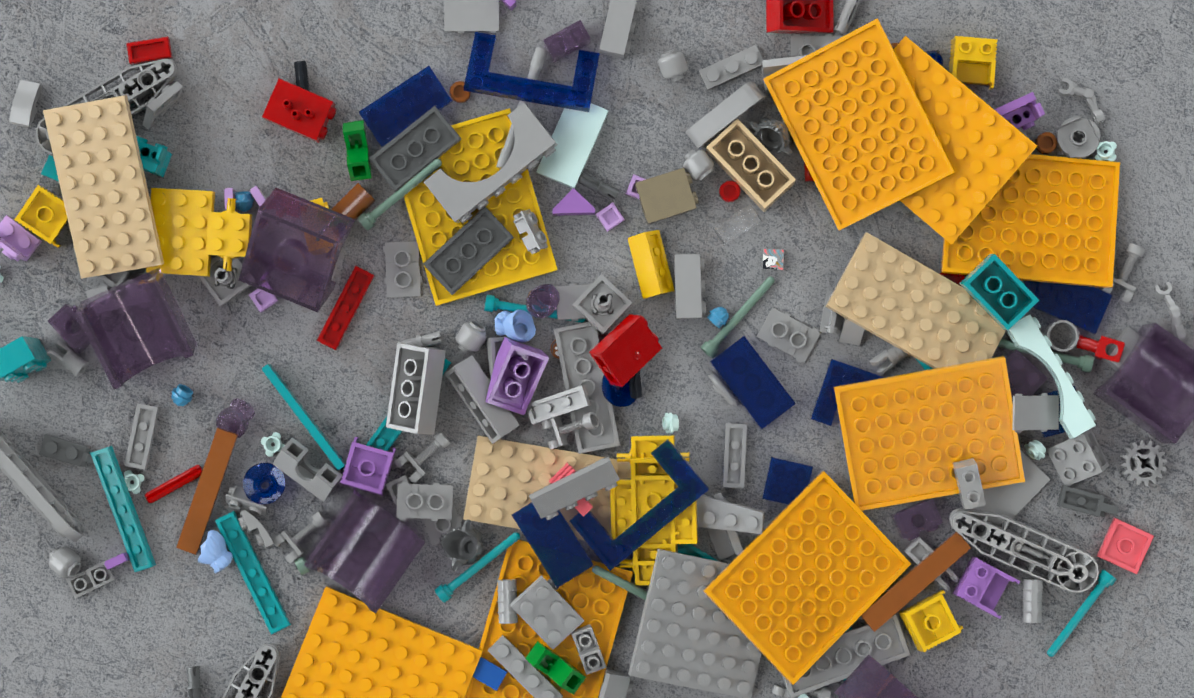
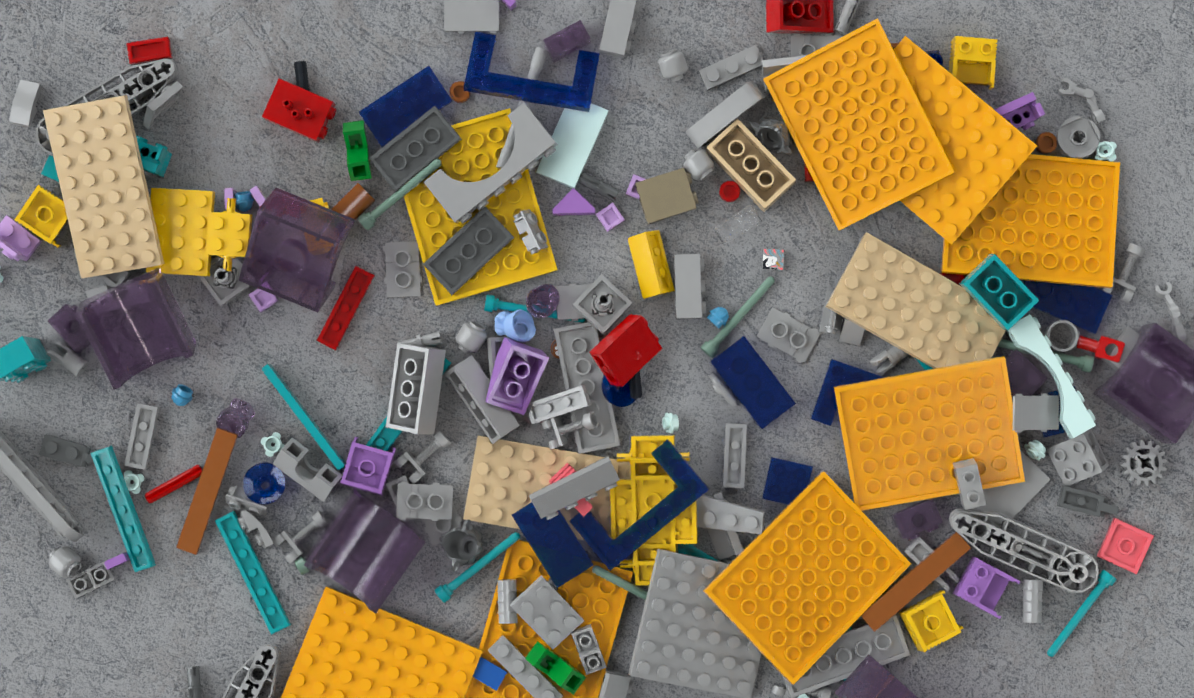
(215, 552): light blue hair -> none

